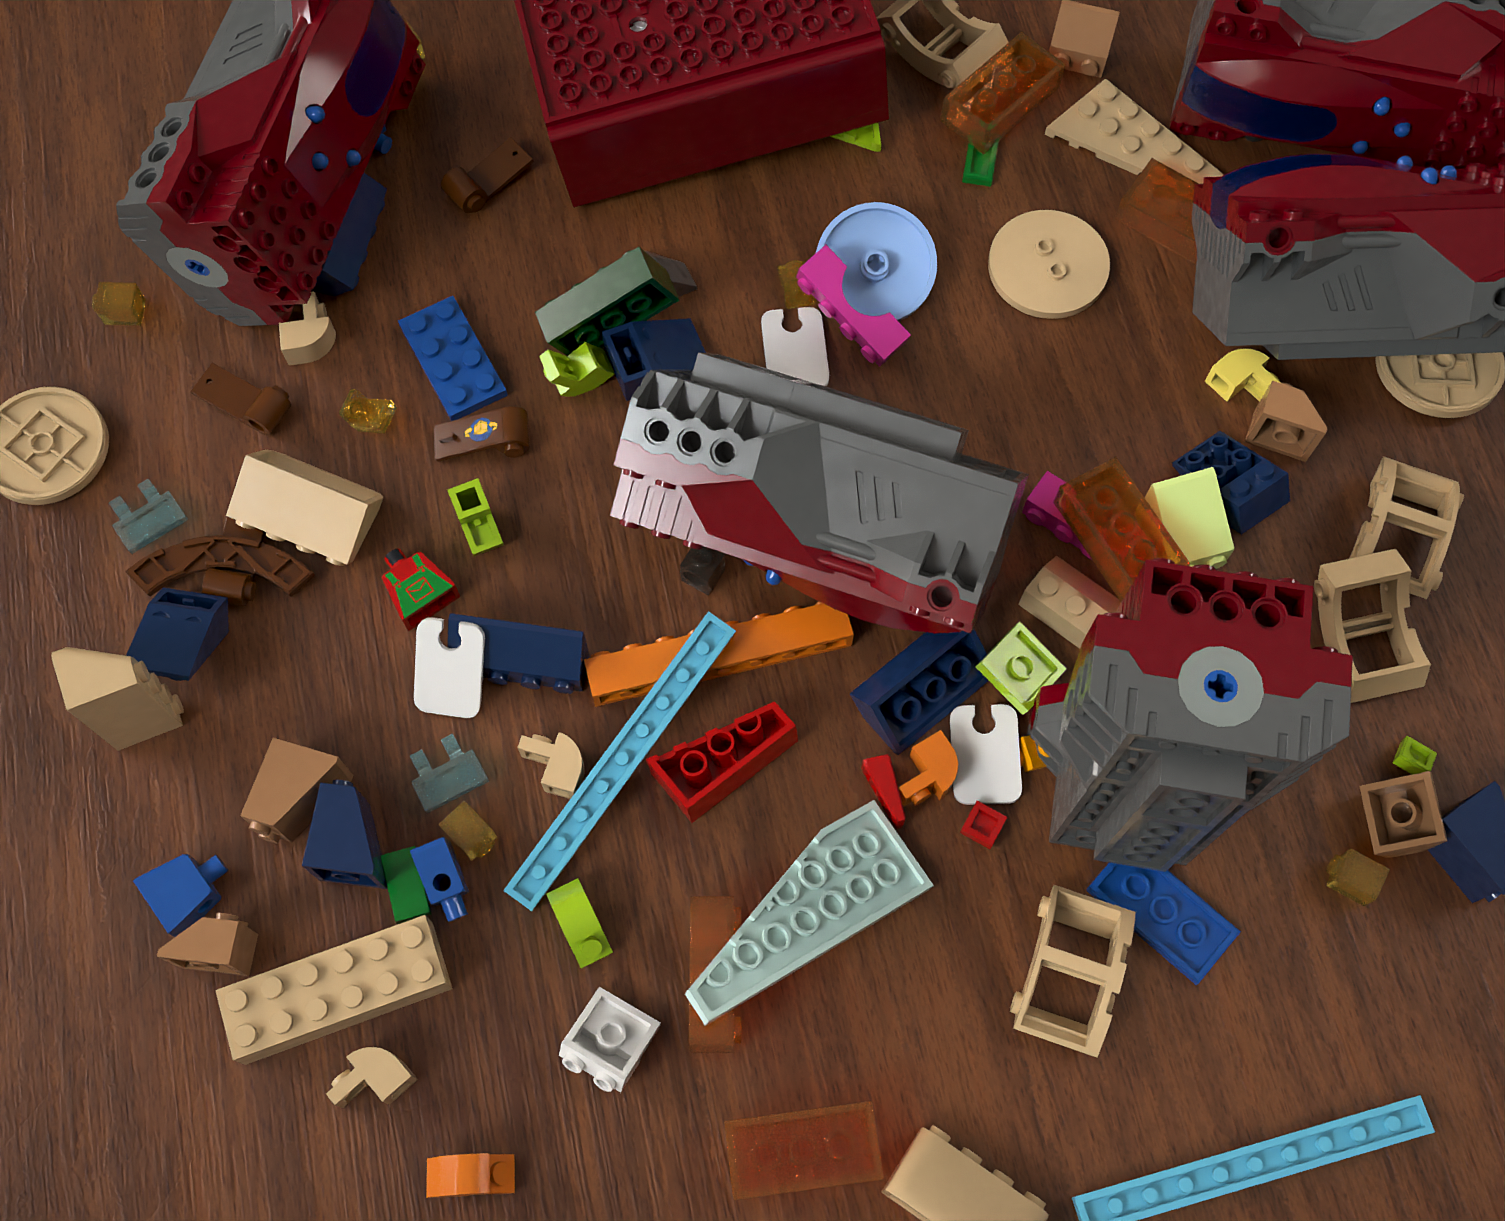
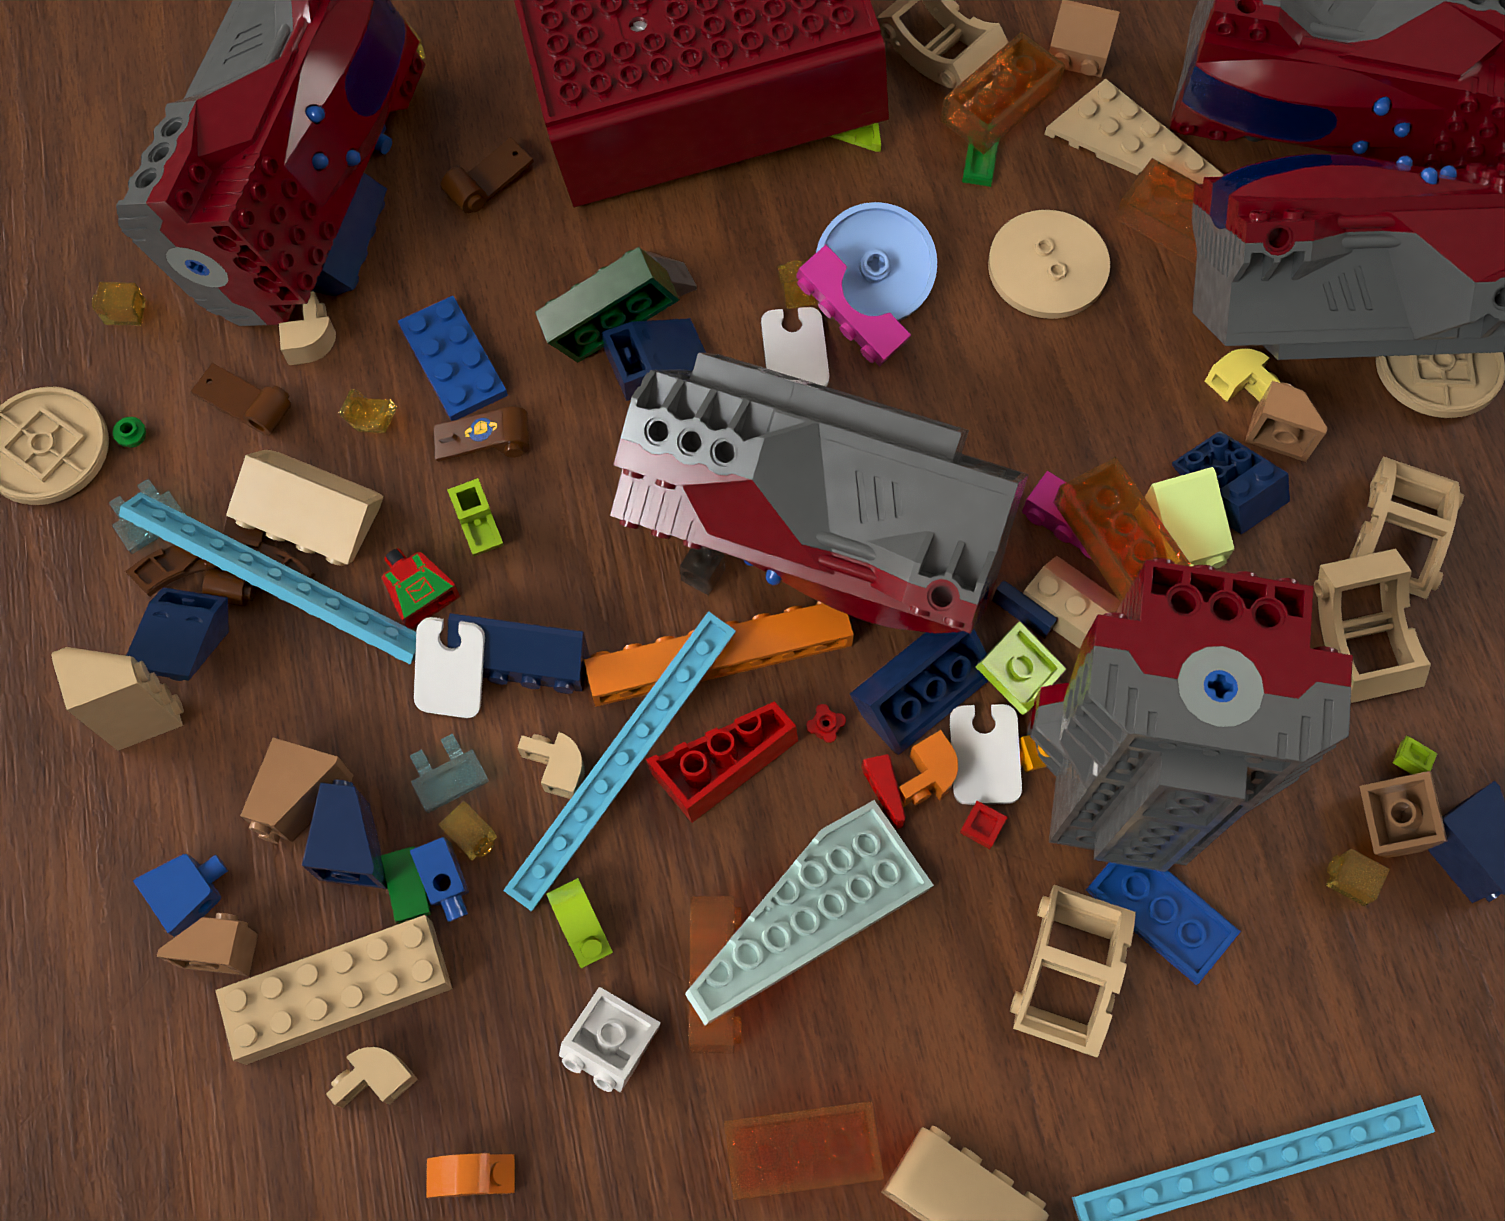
(132, 438): none -> green plate
(271, 576): none -> medium azure plate
(579, 371): lime brick -> none
(829, 732): none -> red plate
(1024, 609): none -> dark blue tile

